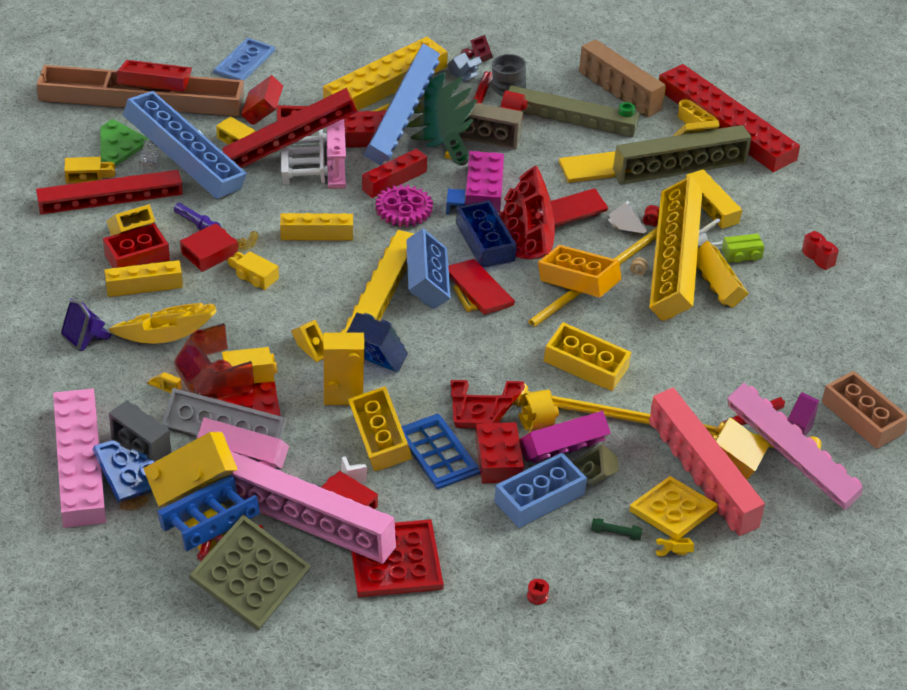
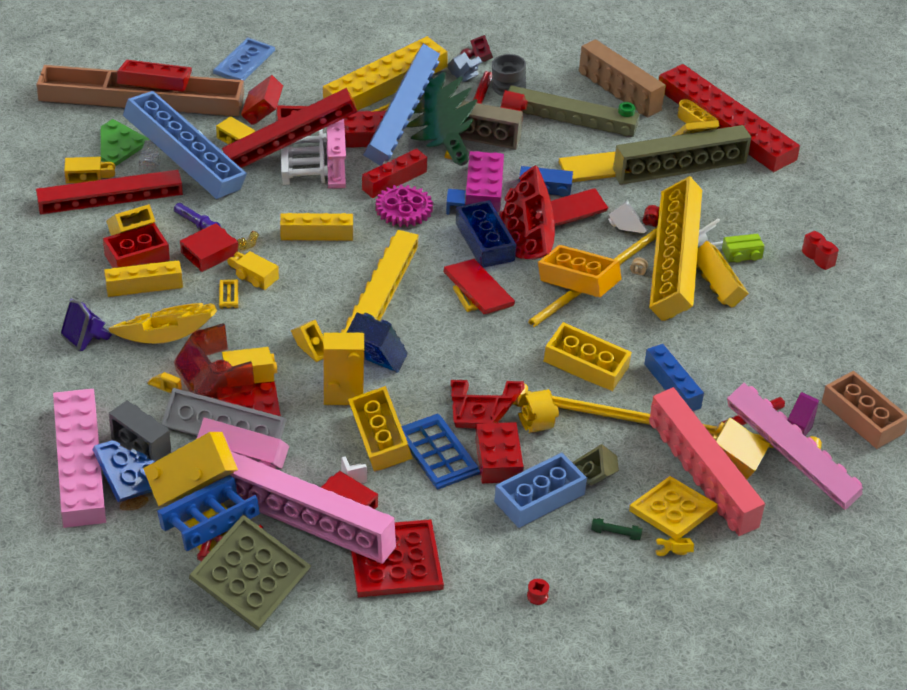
(228, 304): none -> yellow tile
(428, 269): medium blue brick -> none
(556, 181): none -> blue brick
(564, 437): dark pink brick -> none
(672, 374): none -> blue brick
(716, 200): yellow brick -> none

